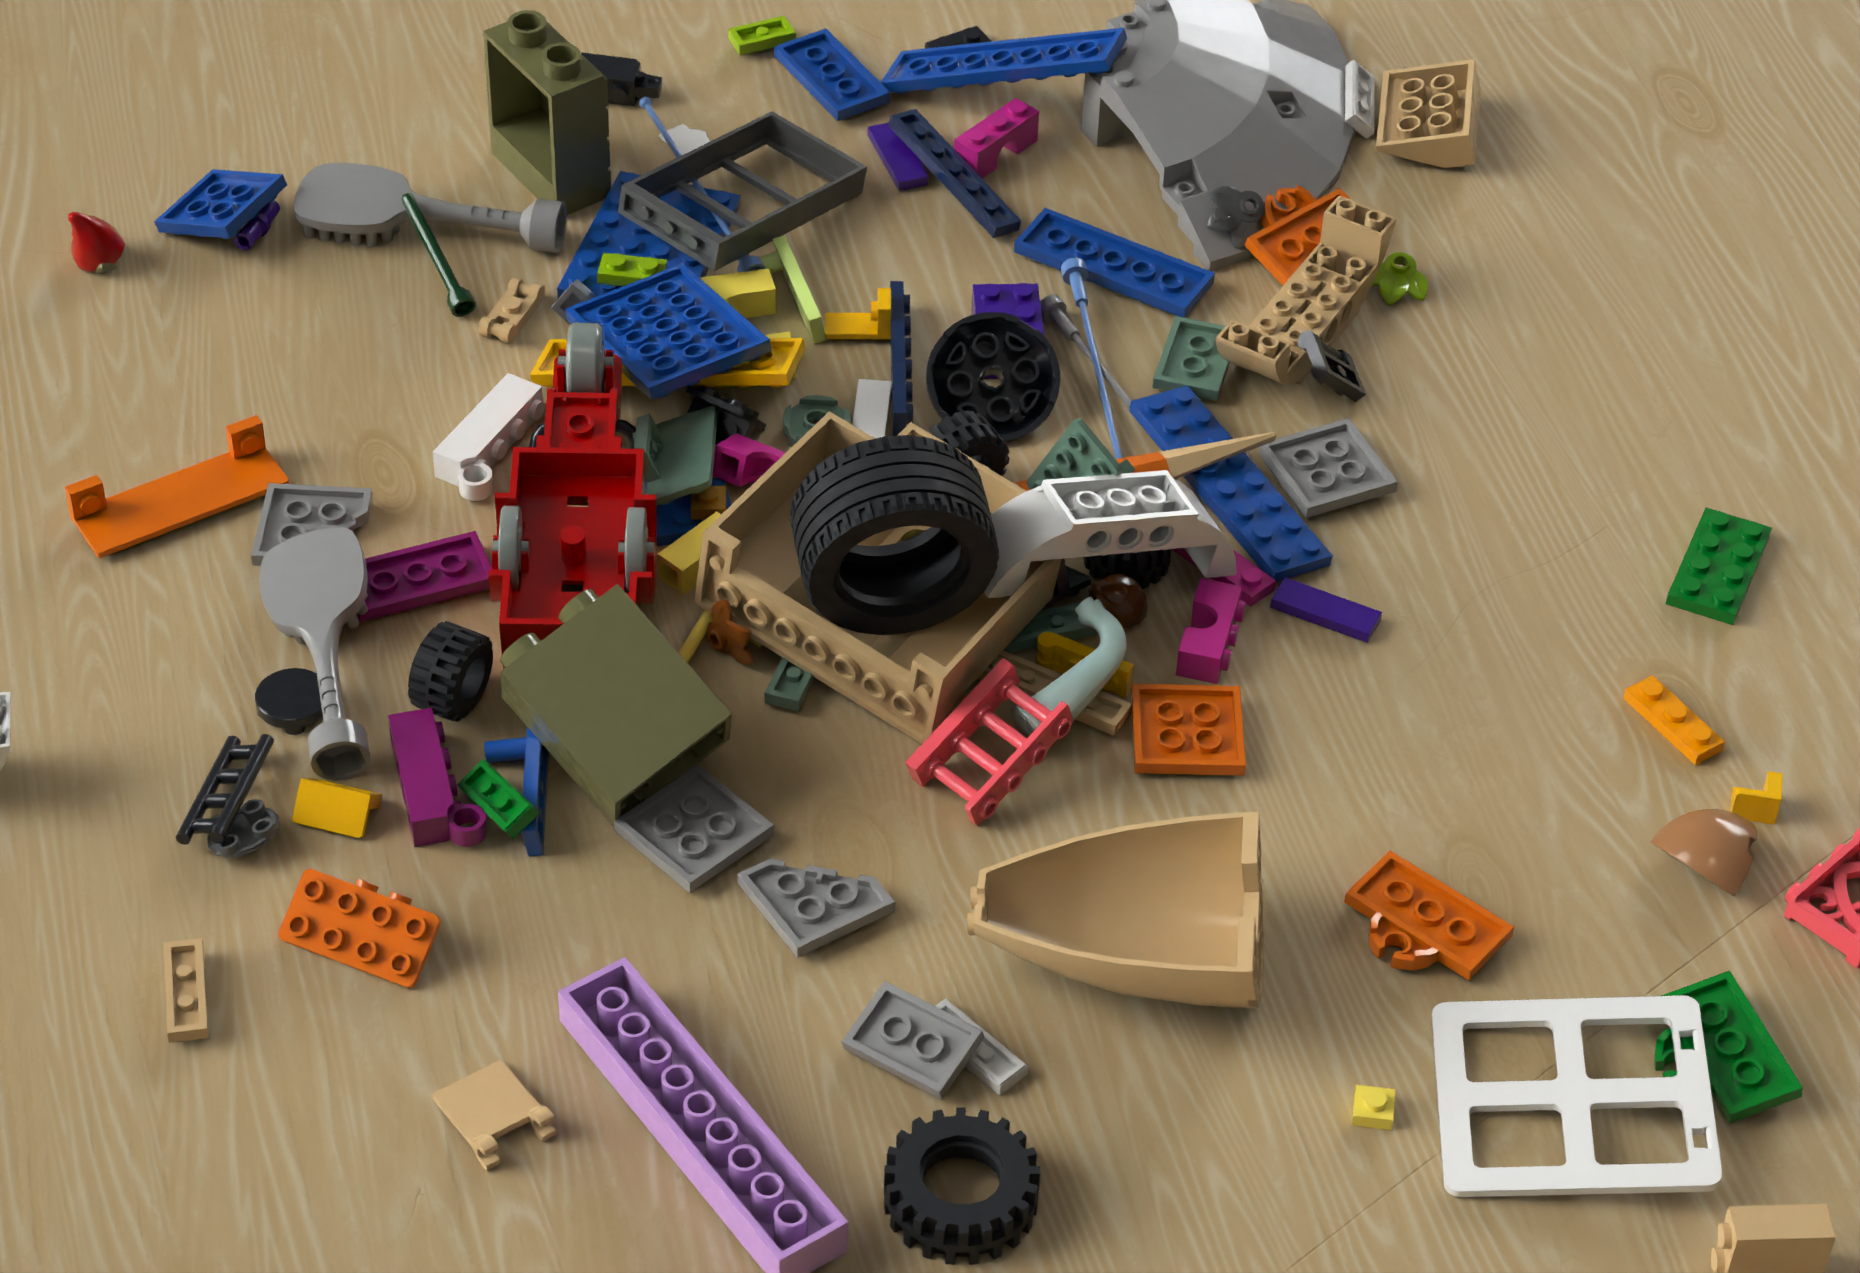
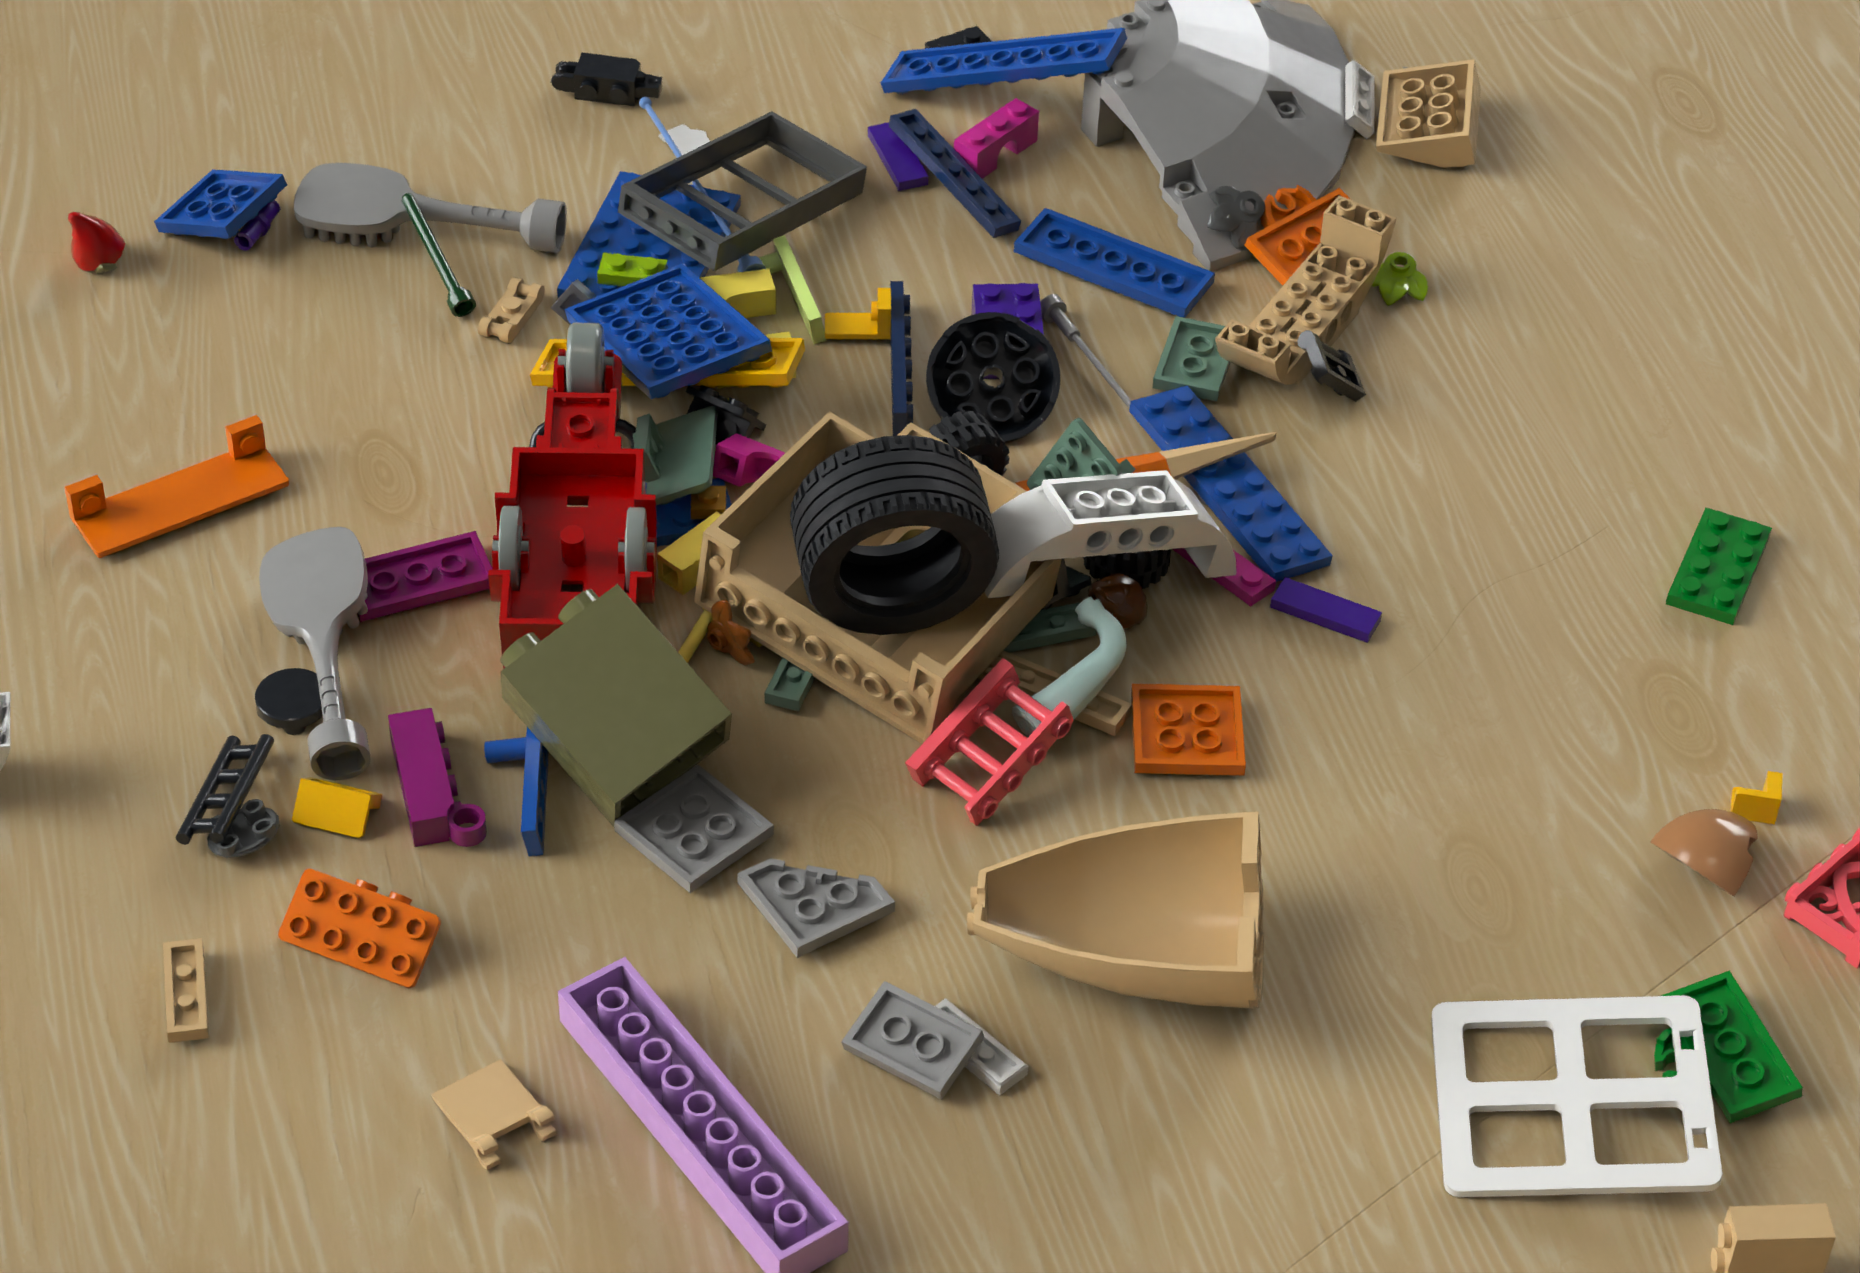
(306, 508): light grey plate -> none
(450, 671): black tyre -> none
(487, 435): white hinge -> none
(498, 798): green tile -> none
(547, 112): olive brick -> none
(761, 35): lime plate -> none
(812, 408): sand green plate -> none
(832, 74): blue plate -> none
(872, 406): white tile -> none
(961, 1228): black tyre -> none
(1063, 653): yellow plate -> none
(1075, 273): medium blue piece -> none
(1212, 630): dark pink arch -> none
(1328, 468): light grey plate -> none
(1373, 1107): light yellow plate -> none
(1425, 919): orange plate -> none
(1674, 720): light orange plate -> none

